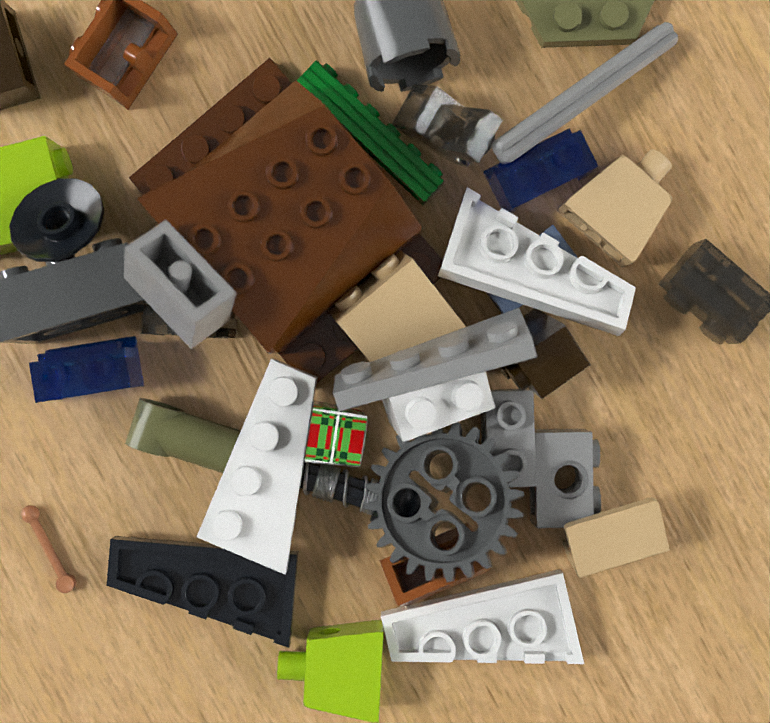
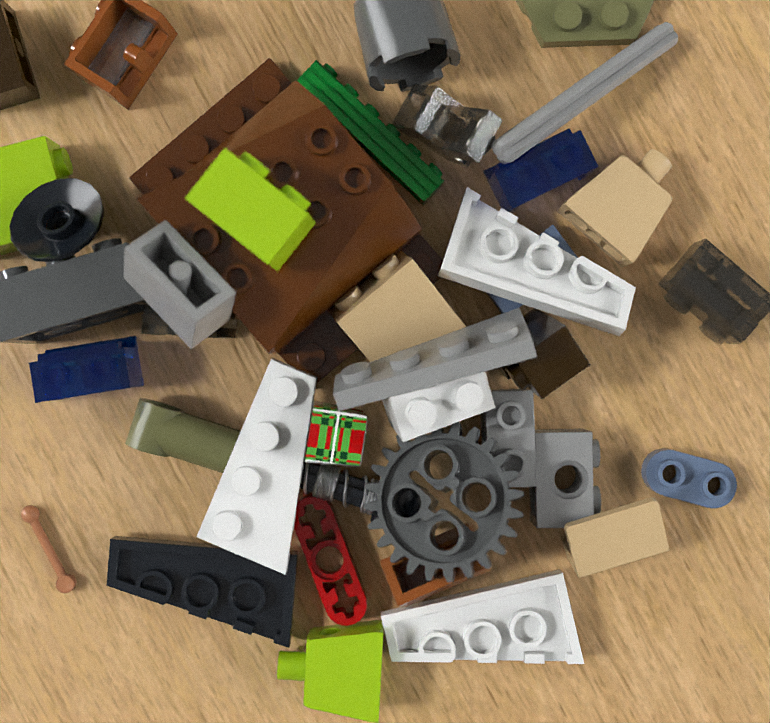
(251, 208): none -> lime brick
(330, 595): none -> red beam
(690, 478): none -> sand blue plate

